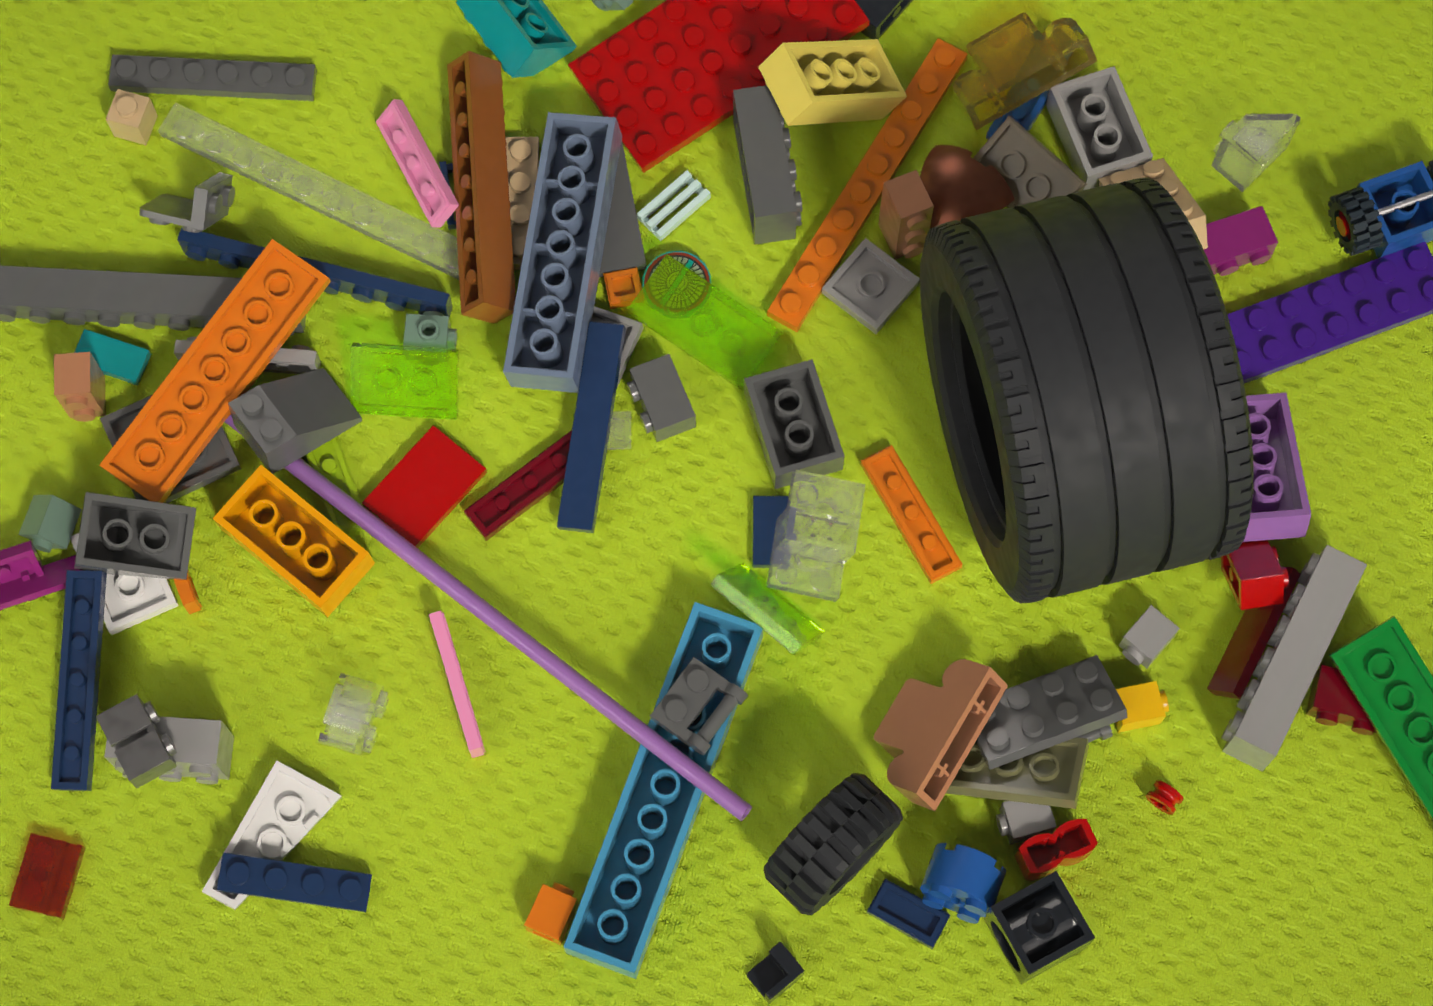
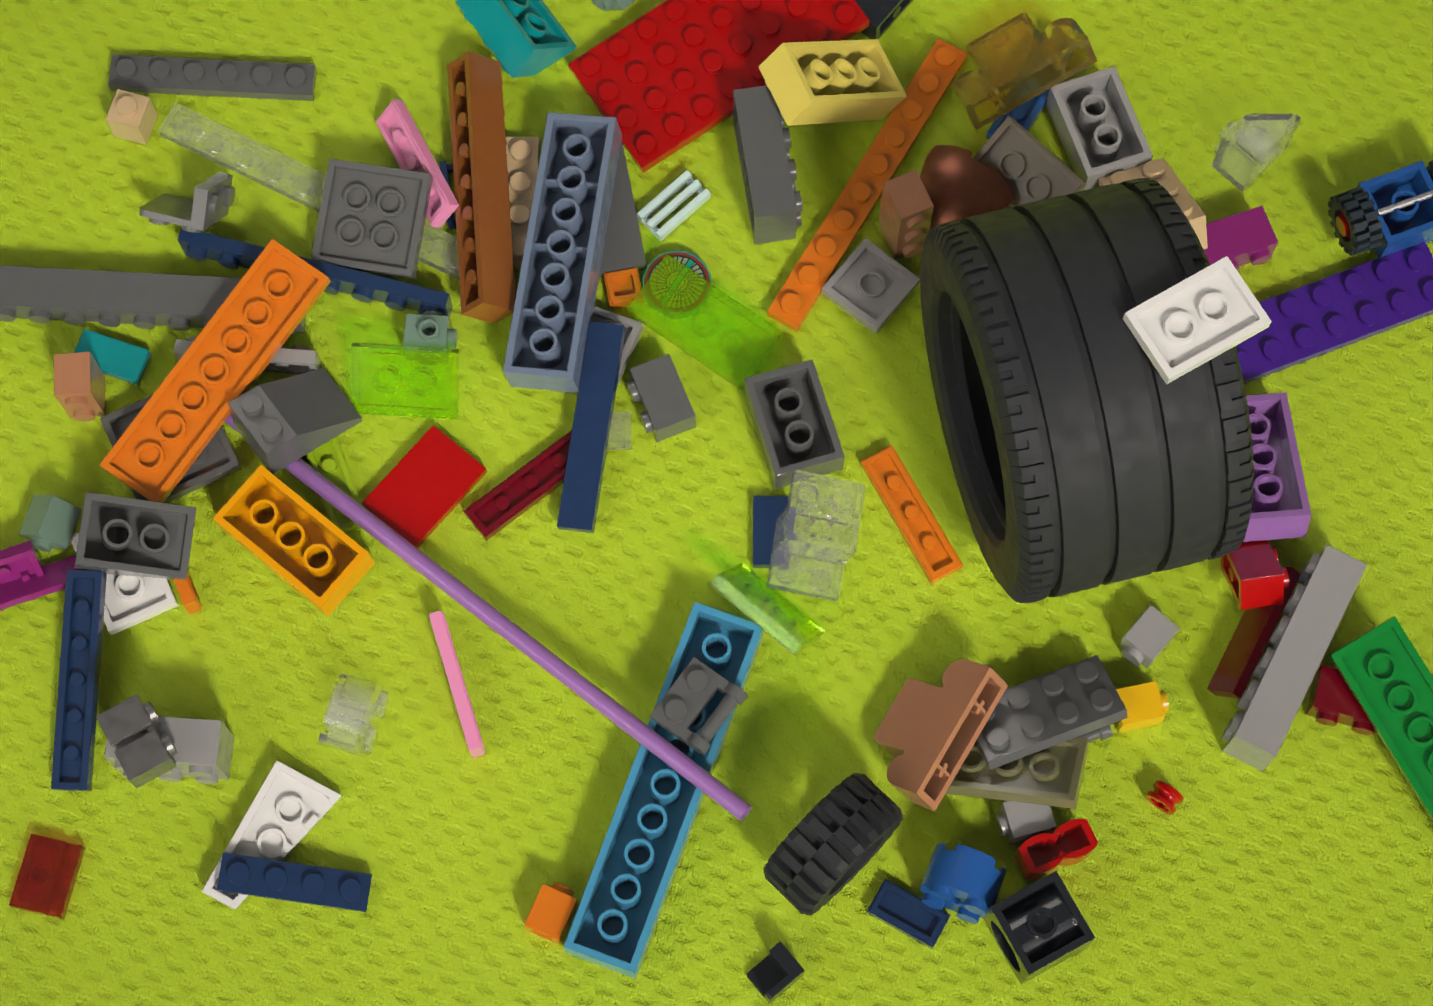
(372, 218): none -> dark grey plate
(1196, 320): none -> white plate

